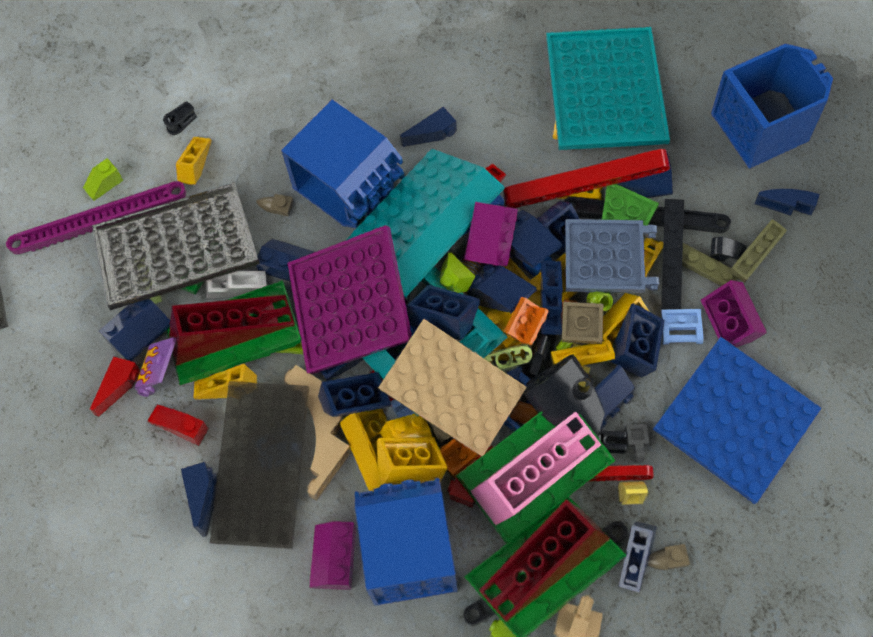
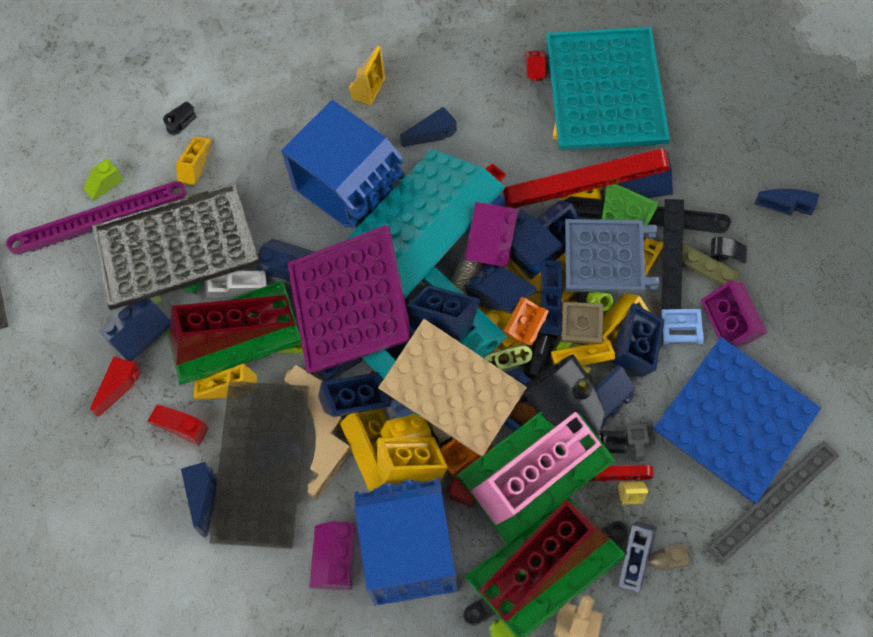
(154, 366): medium lavender door -> none
(276, 204): dark tan plate -> none
(368, 78): none -> yellow slope
(455, 275): lime slope -> none
(535, 65): none -> red slope
(758, 250): olive plate -> none
(772, 502): none -> dark grey tile
(781, 70): blue container -> none

